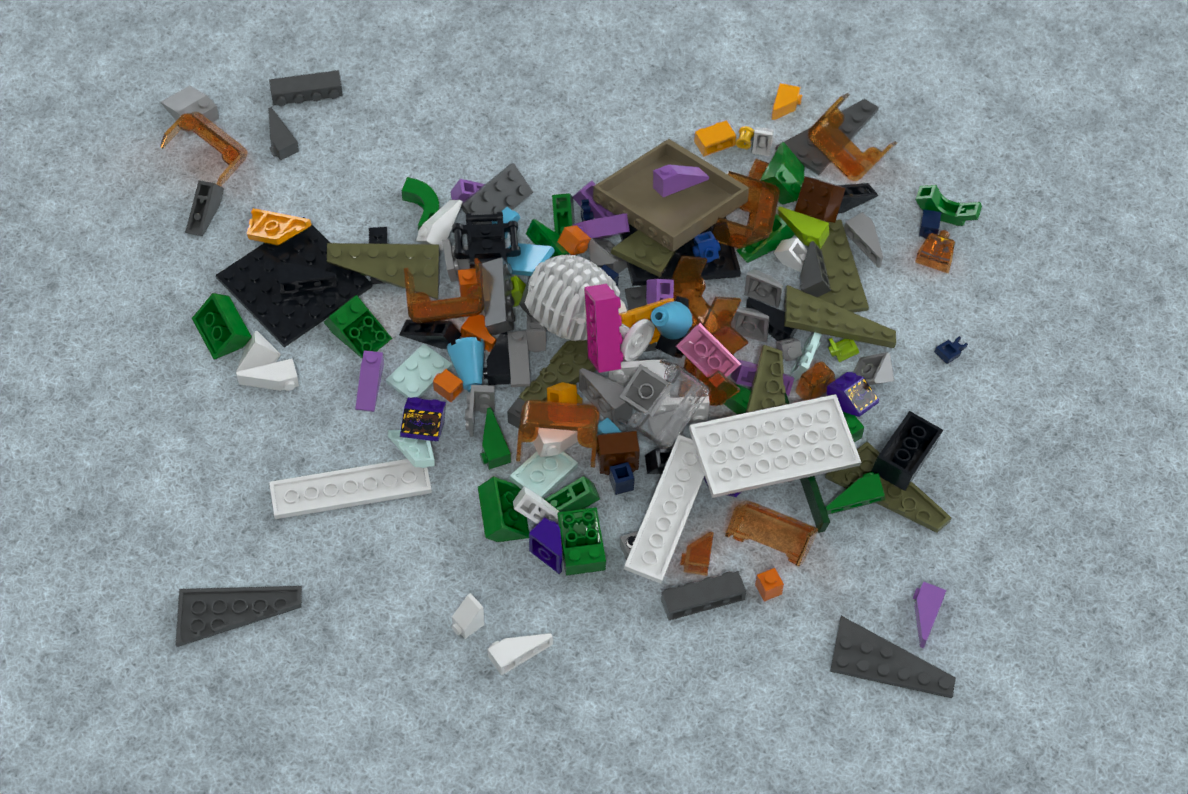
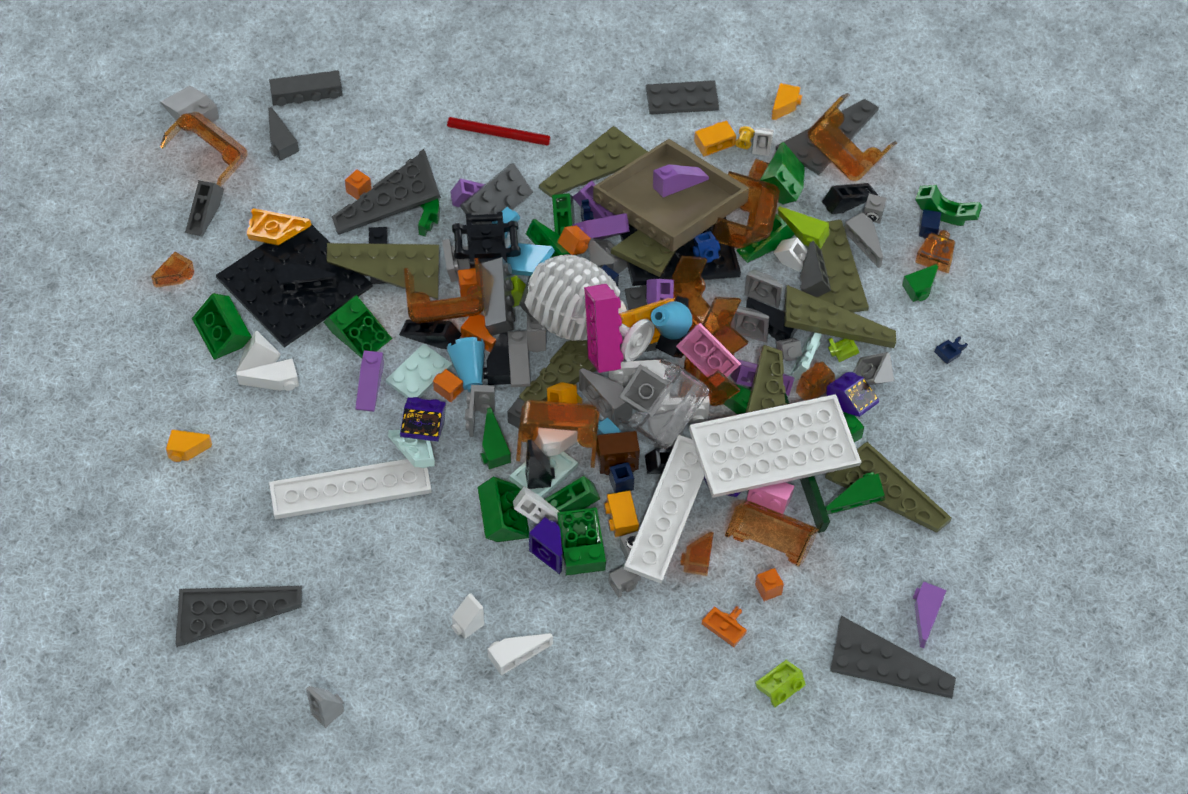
(173, 271): none -> clear orange slope
(186, 445): none -> light orange slope
(324, 705): none -> light grey slope
(357, 184): none -> orange brick
(395, 193): none -> dark grey wing
(439, 225): white slope -> none
(498, 131): none -> red axle
(537, 468): none -> black slope
(599, 159): none -> olive wing
(622, 513): none -> light orange brick
(623, 580): none -> light grey brick
(682, 97): none -> dark grey plate
(703, 595): dark grey brick -> none
(725, 625): none -> orange plate
(773, 496): none -> bright pink brick
(781, 682): none -> lime bracket
(820, 199): reddish brown brick -> none
(875, 207): none -> light grey brick
(907, 450): black brick -> none
(919, 284): none -> green slope

